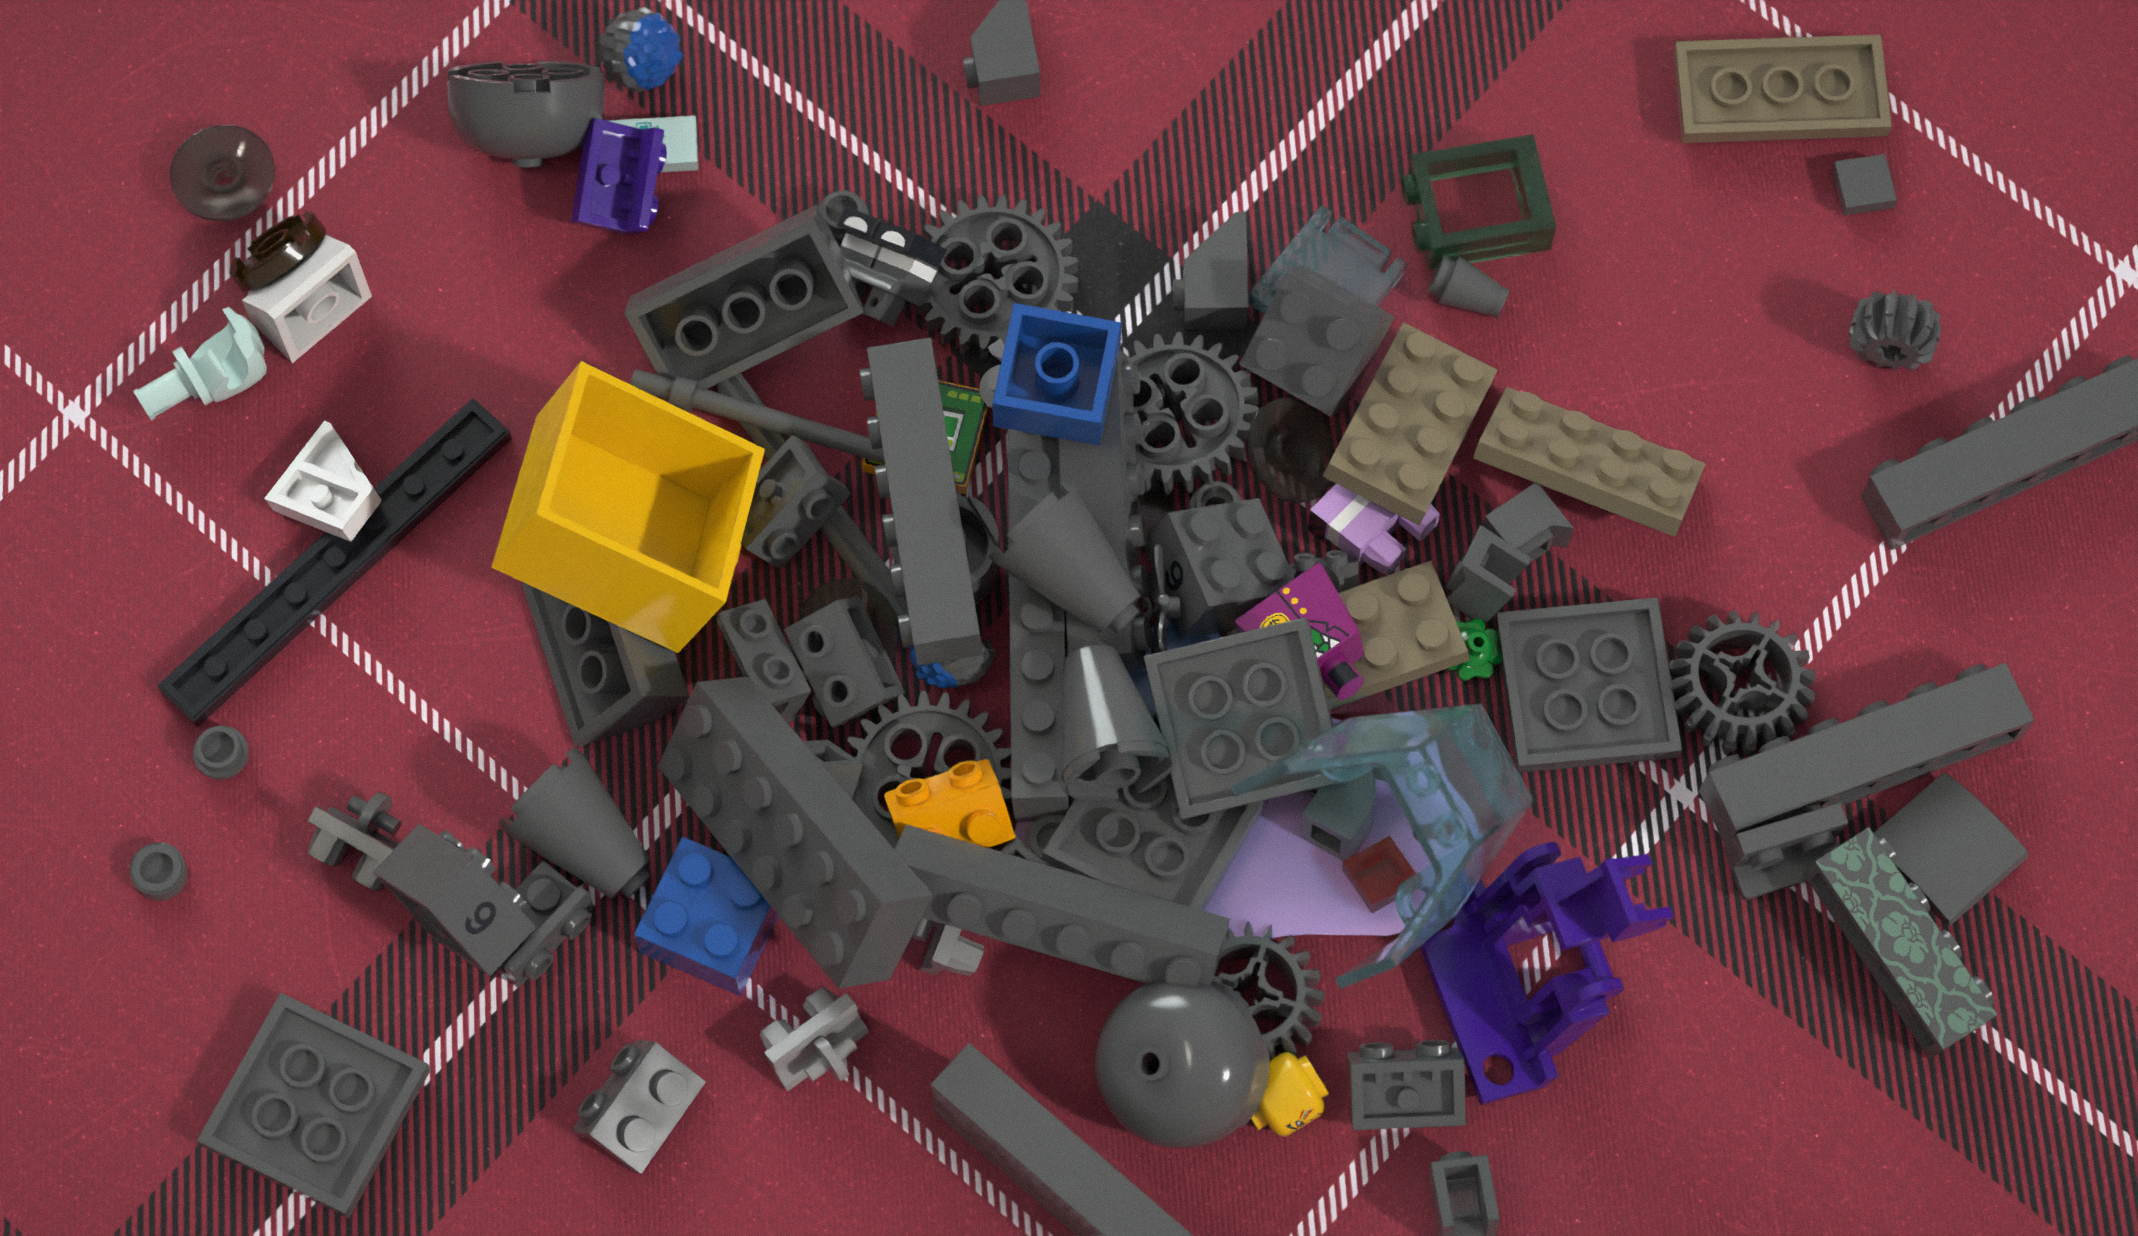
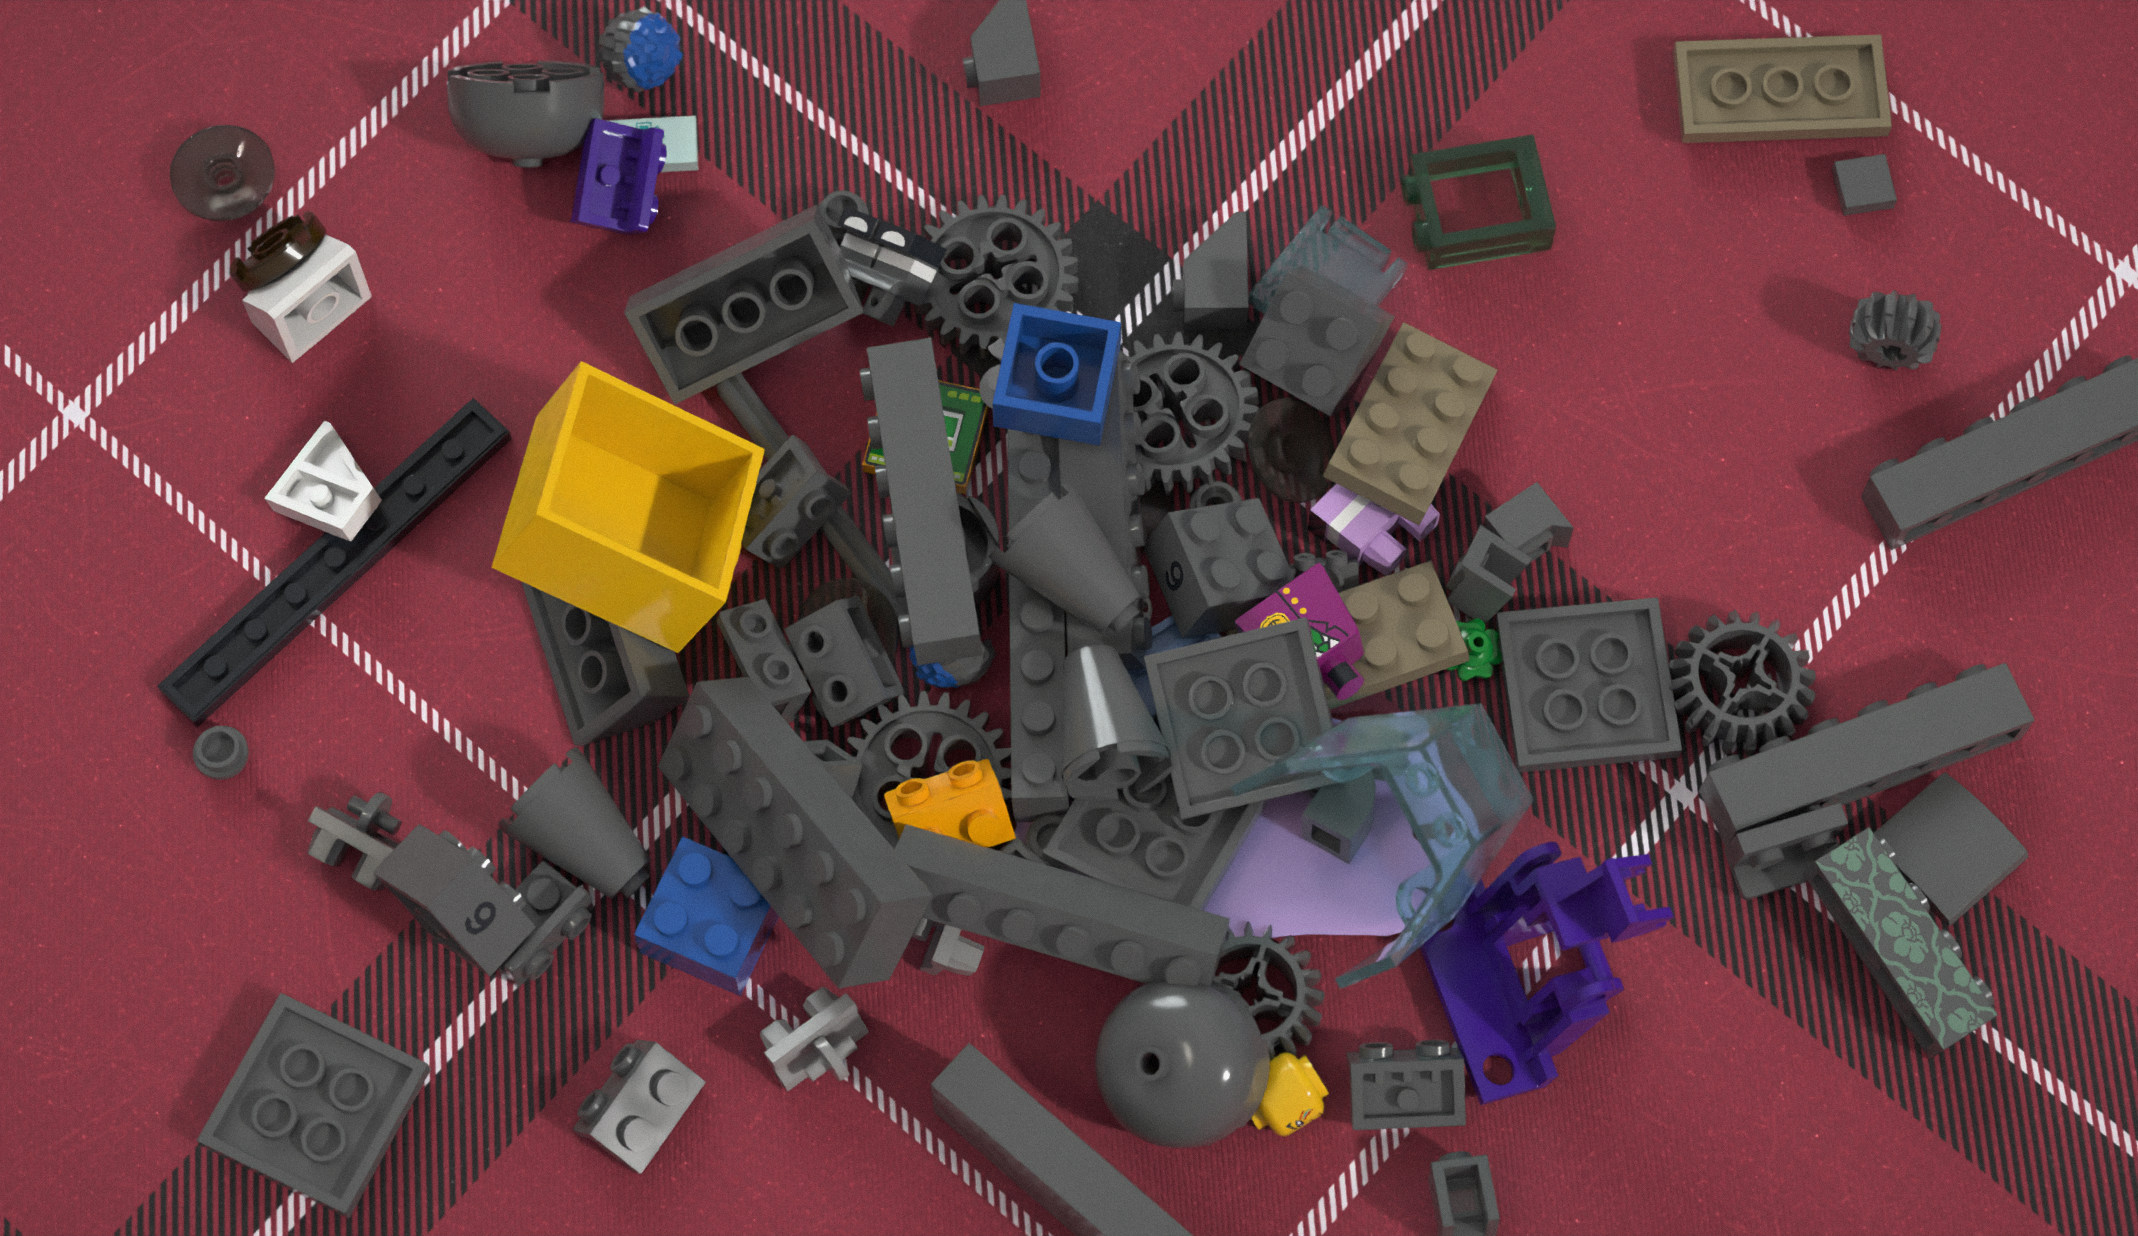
(159, 871): dark grey tile -> none
(215, 372): light aqua piece -> none
(688, 395): dark grey bar -> none
(1165, 606): dark grey piece -> none
(1378, 873): clear red tile -> none
(1466, 287): dark grey cone -> none
(1590, 461): dark tan plate -> none

